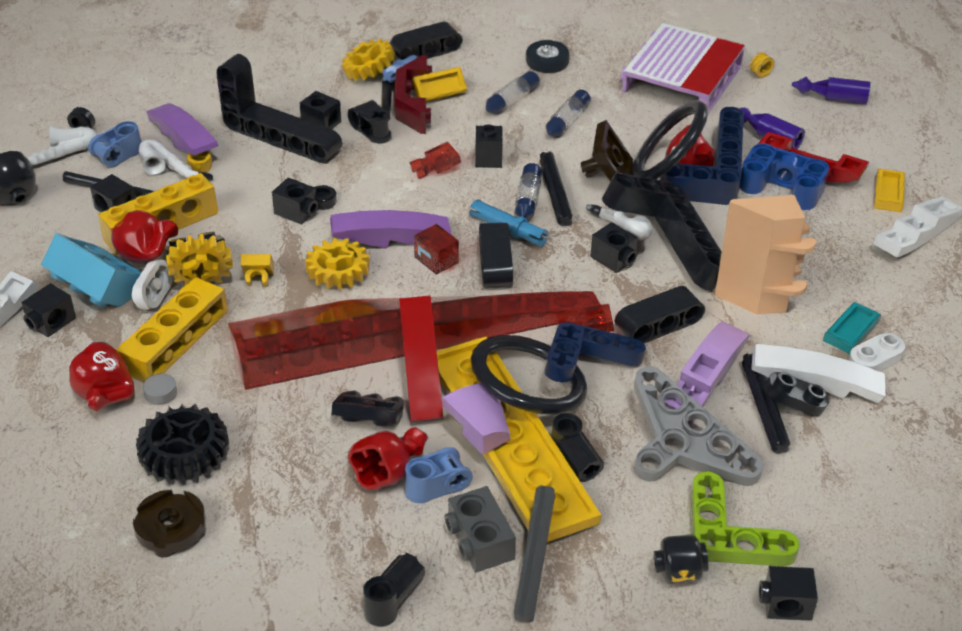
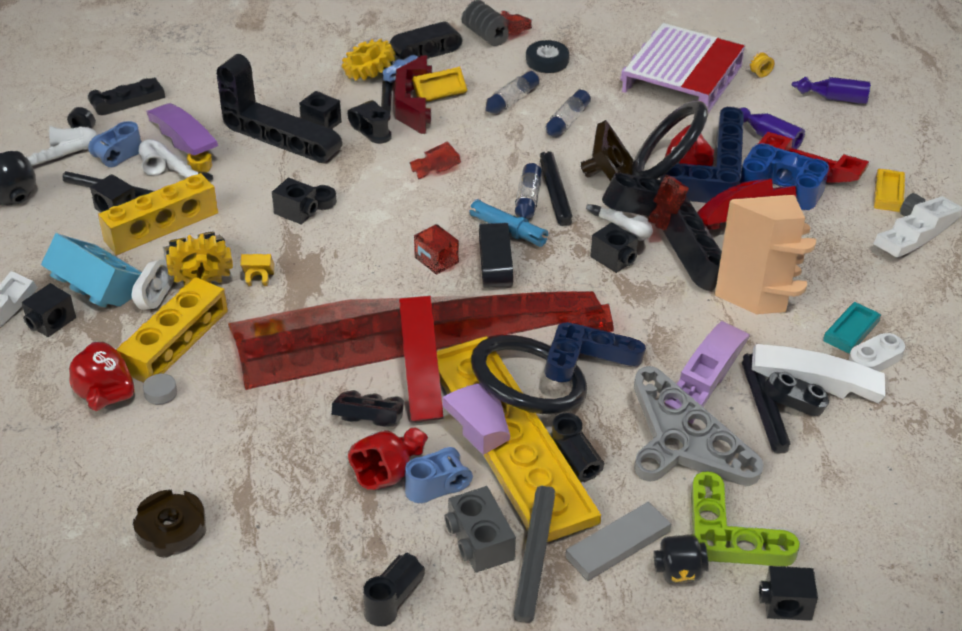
(126, 96): none -> black plate
(142, 236): red piece -> none
(182, 444): black gear -> none
(337, 263): yellow gear -> none
(381, 226): medium lavender slope -> none
(486, 22): none -> dark grey piece
(488, 146): black brick -> none
(517, 23): none -> clear red plate
(617, 541): none -> light grey tile
(660, 314): black beam -> none
(669, 199): none -> clear red plate
(716, 209): none -> red slope
(909, 203): none -> dark grey axle

